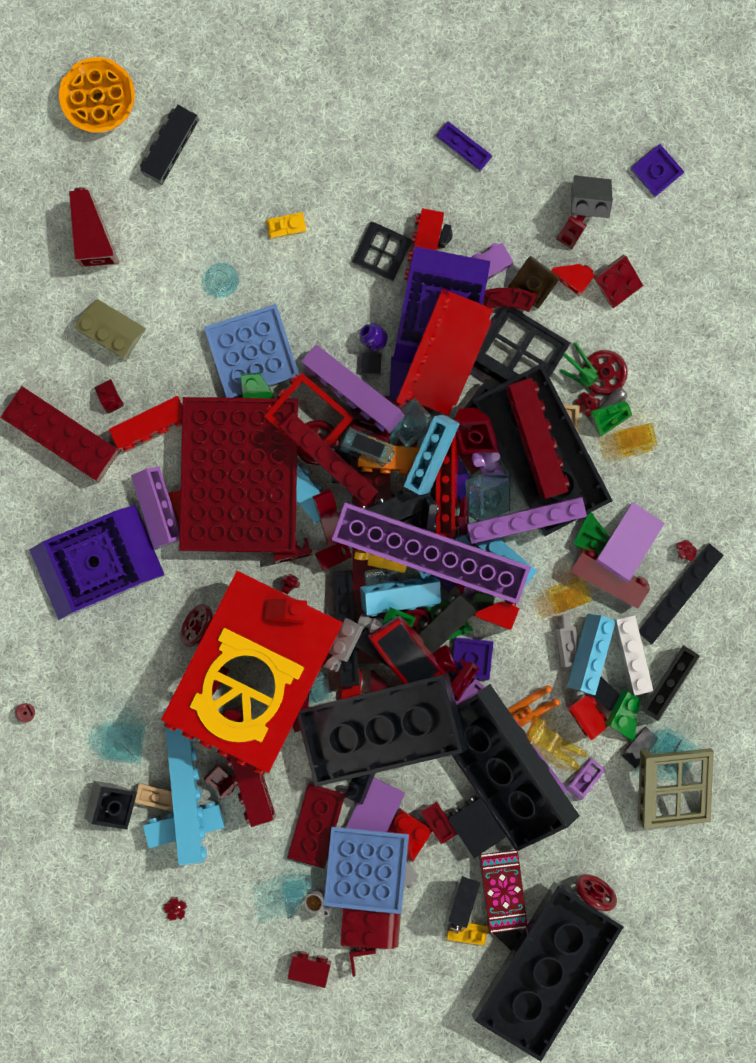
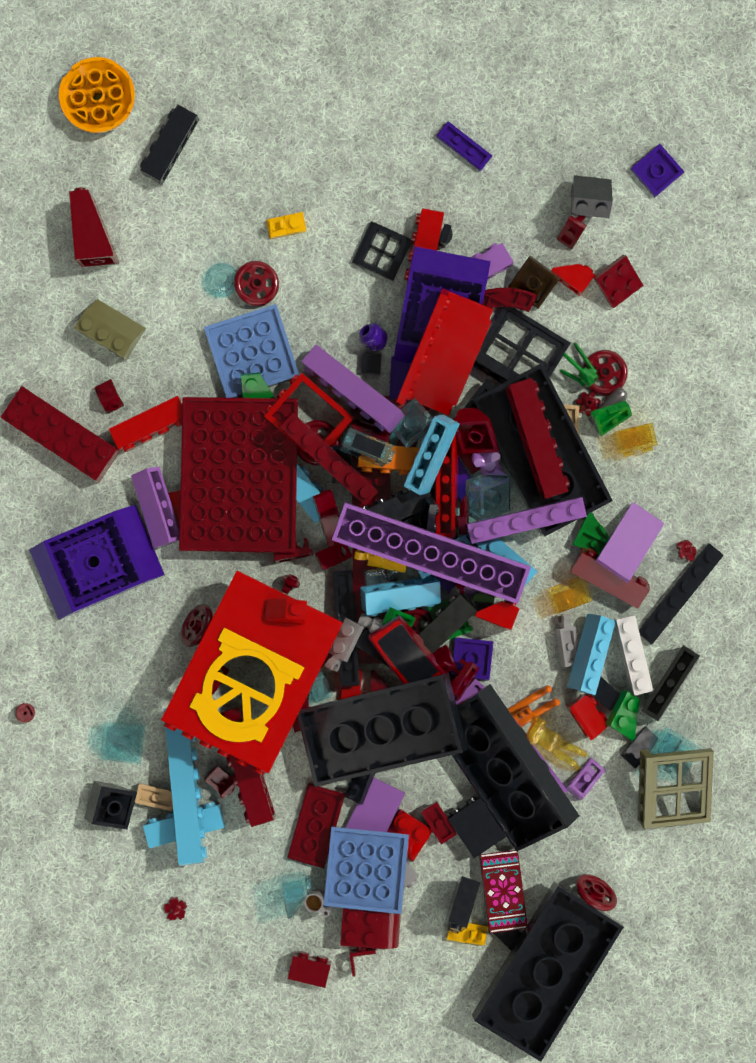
(240, 284): none -> dark red plate

